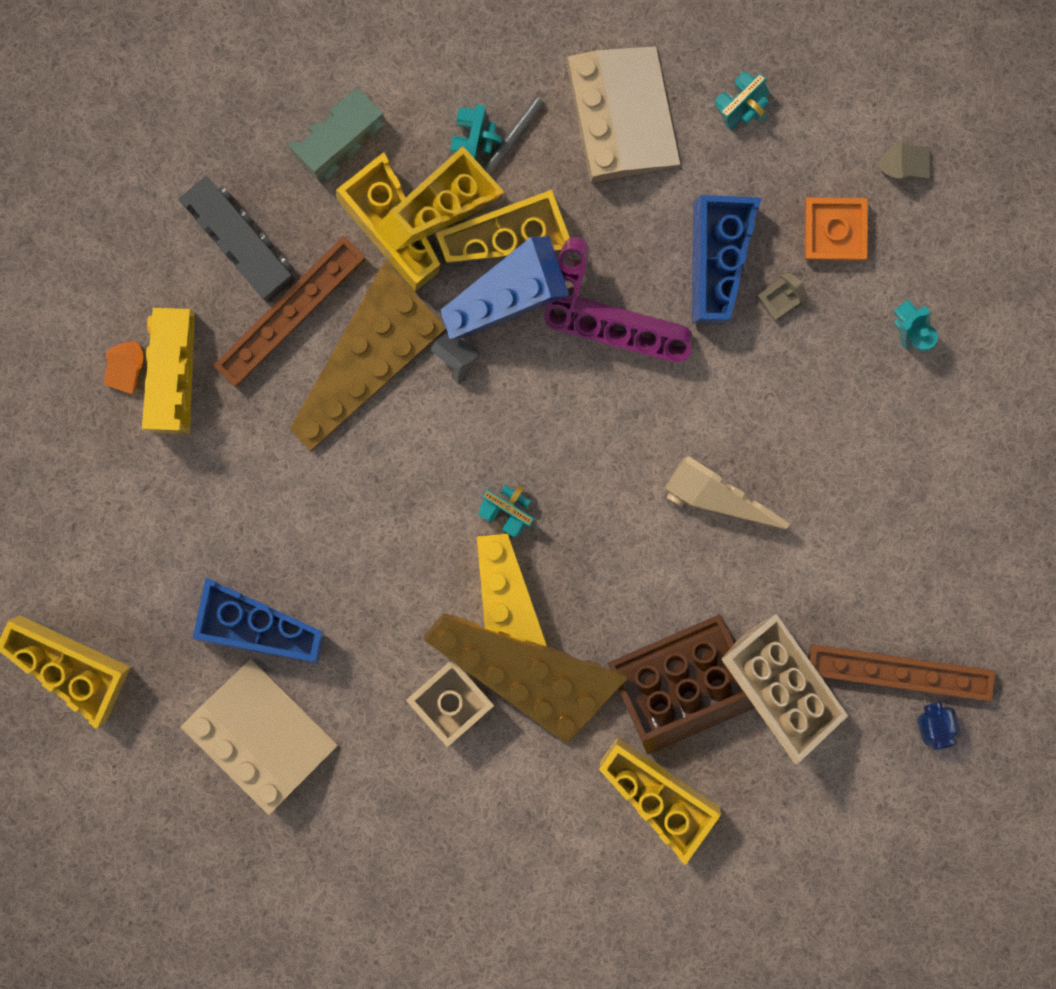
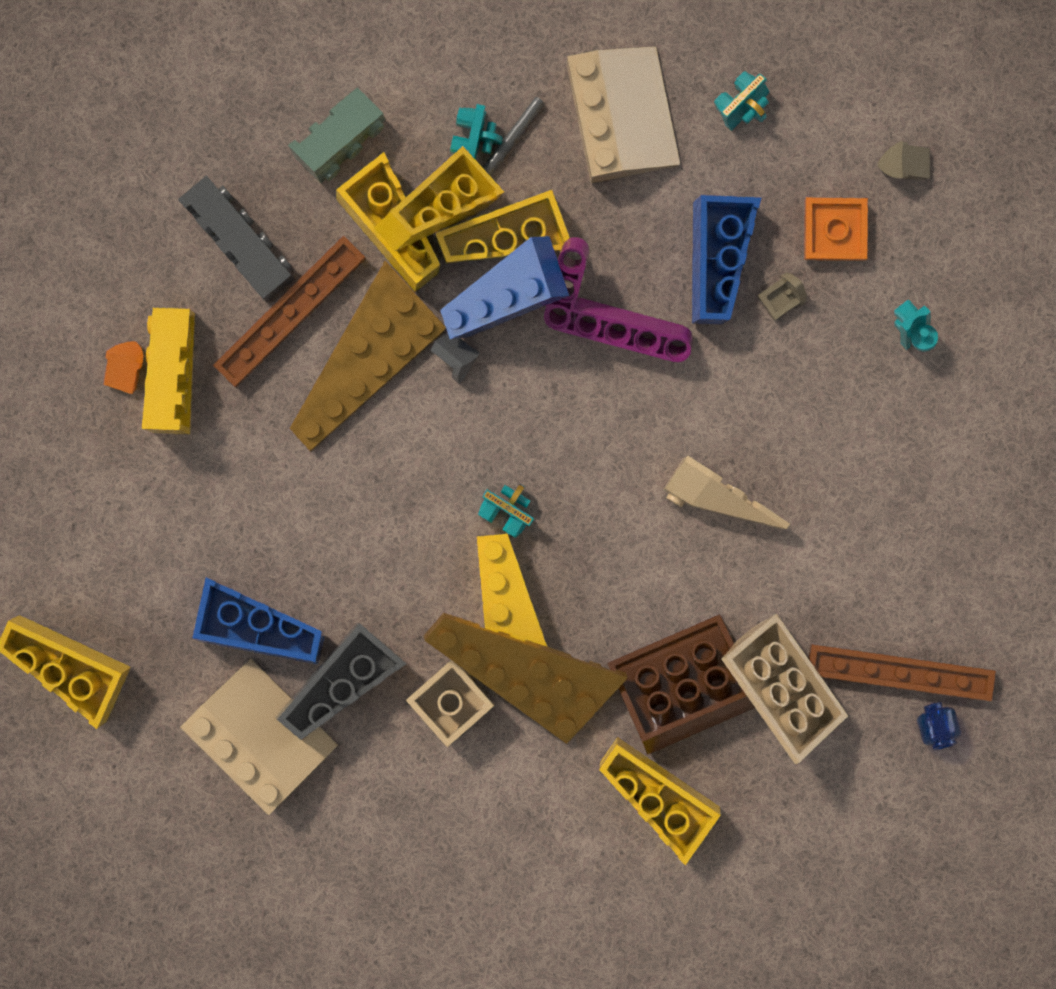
(340, 680): none -> dark grey wedge

